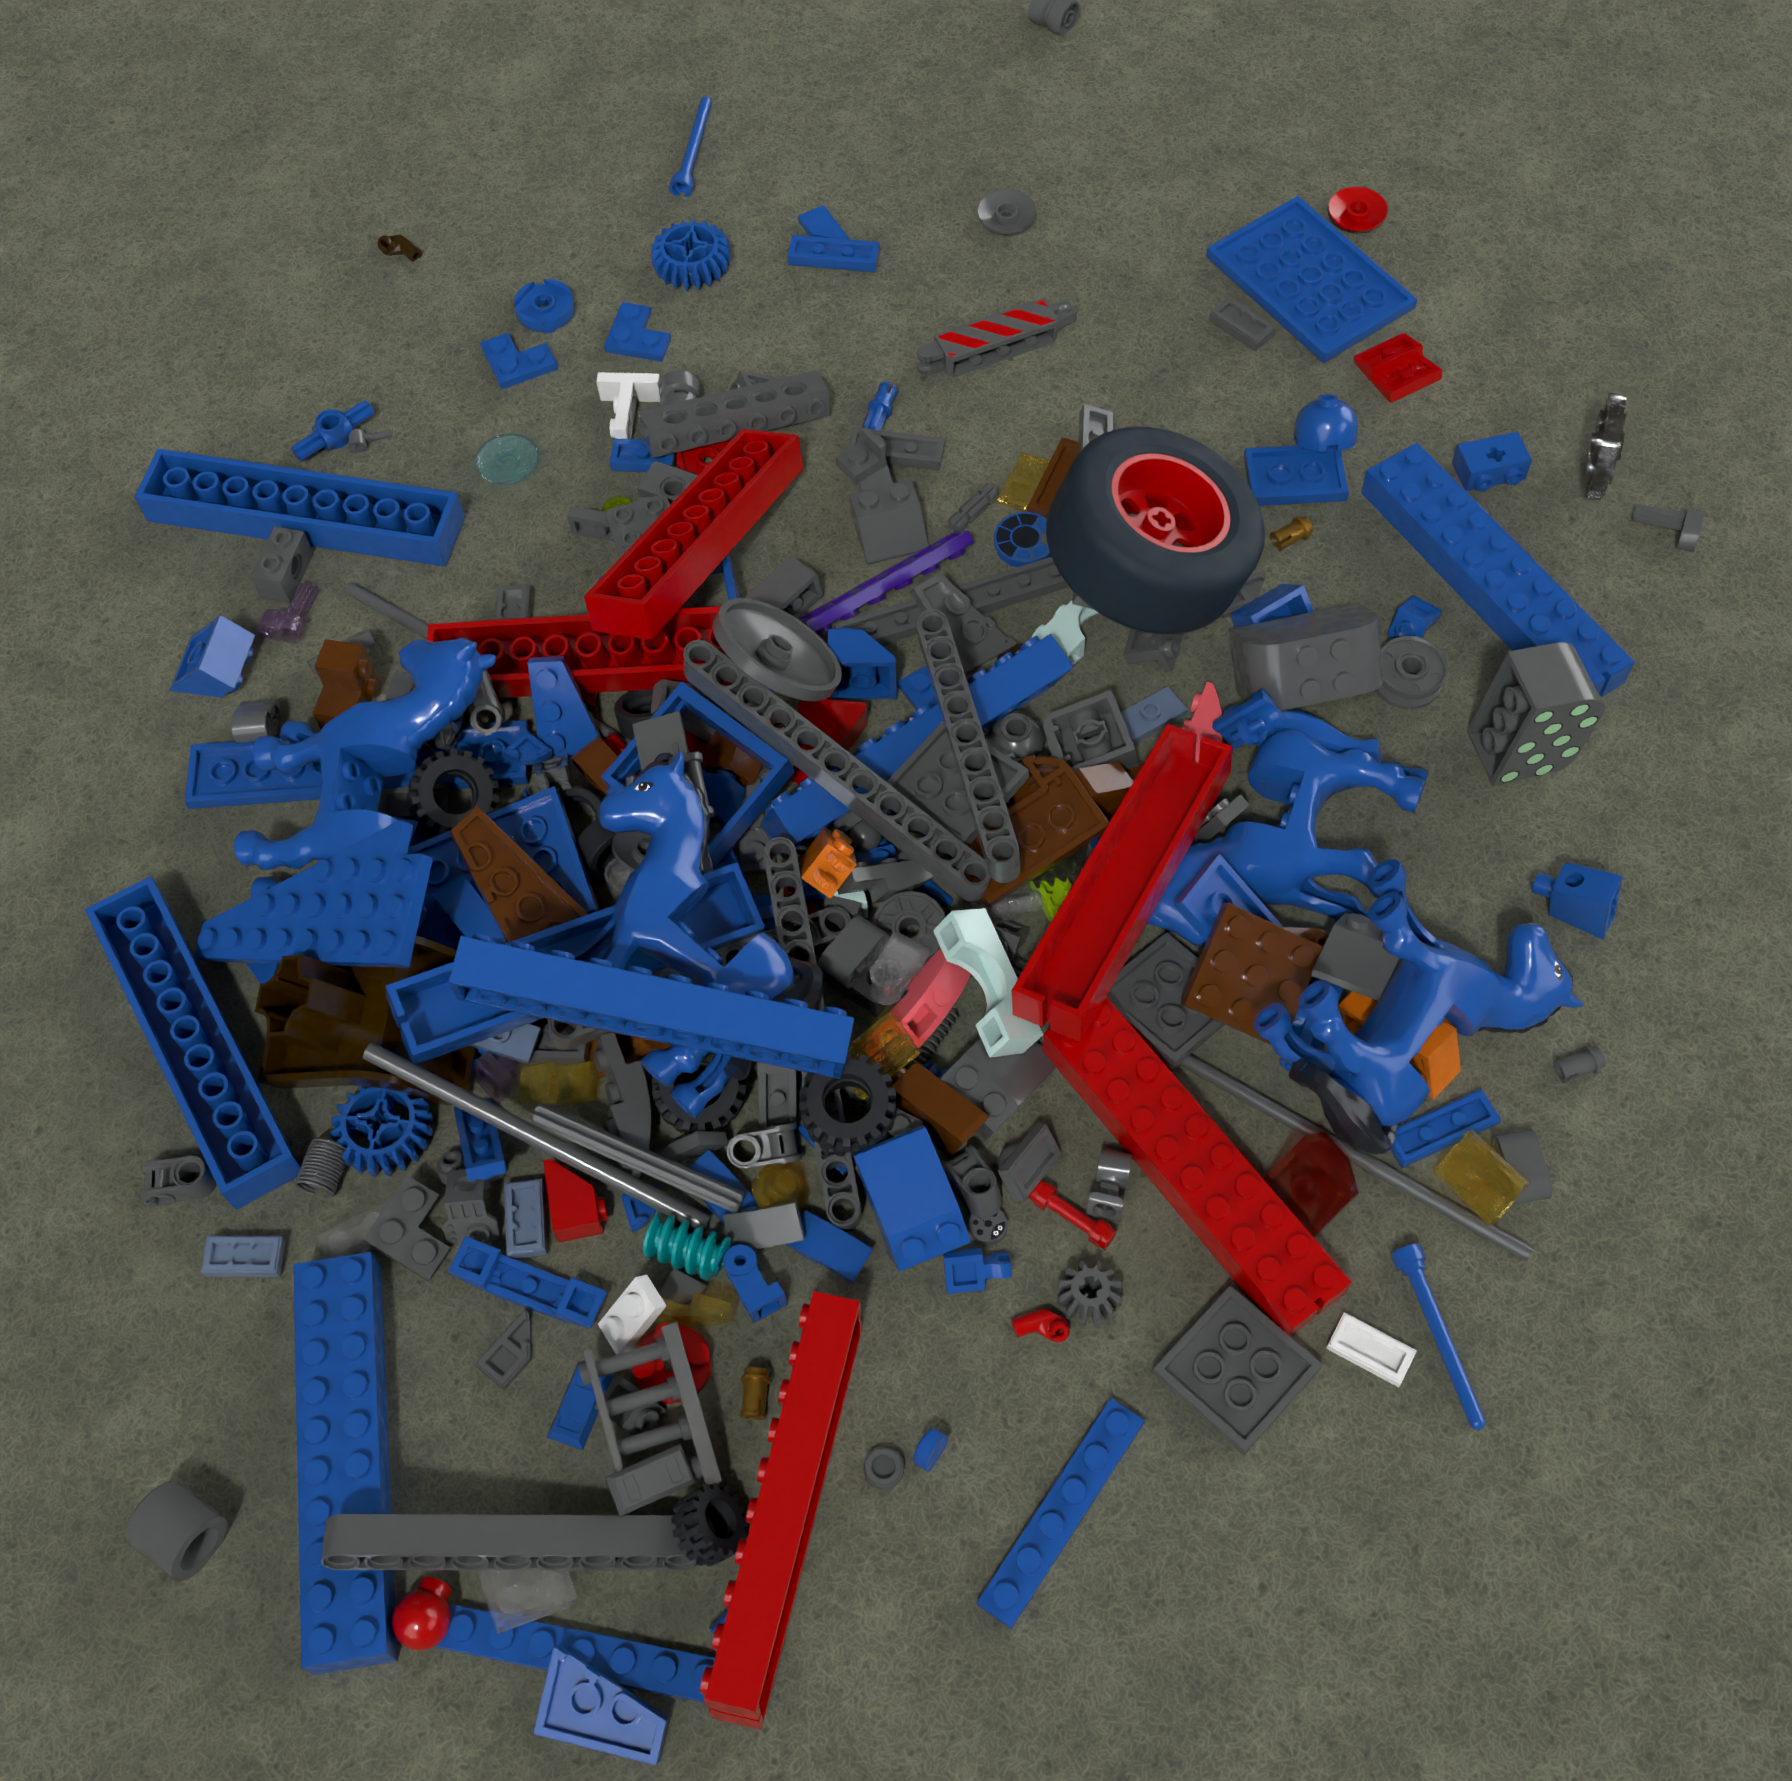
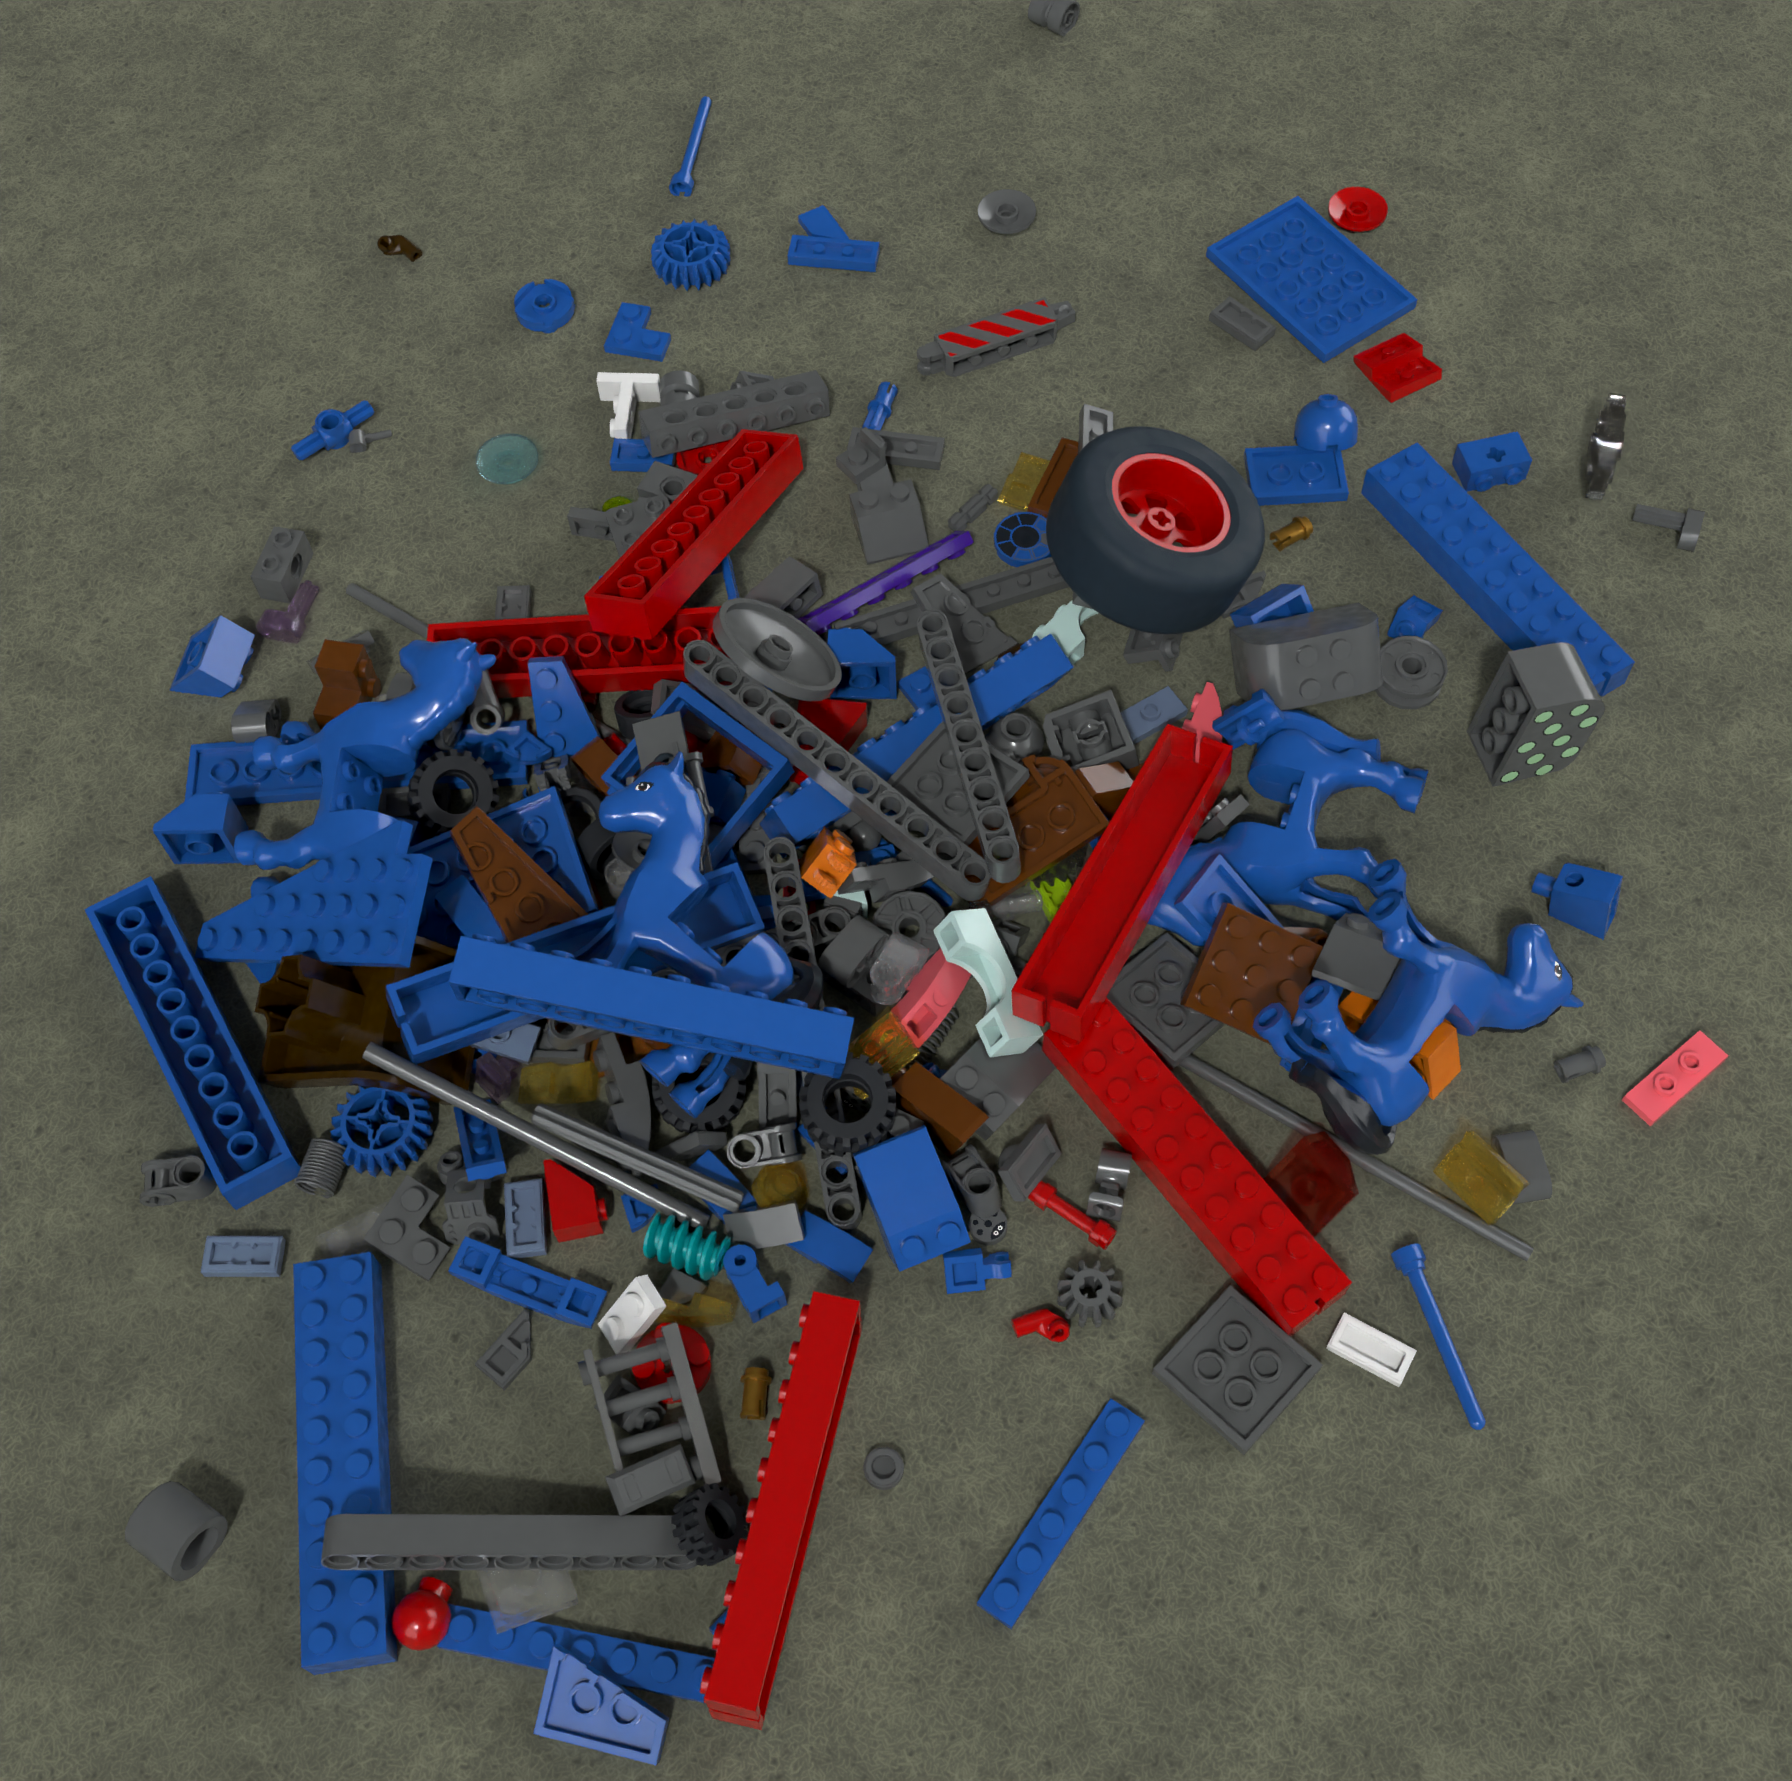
(201, 830): none -> blue slope
(329, 508): blue brick -> none
(513, 366): blue plate -> none
(577, 1412): blue tile -> none
(930, 1449): blue tile -> none
(1443, 1128): blue tile -> none
(1675, 1078): none -> coral plate

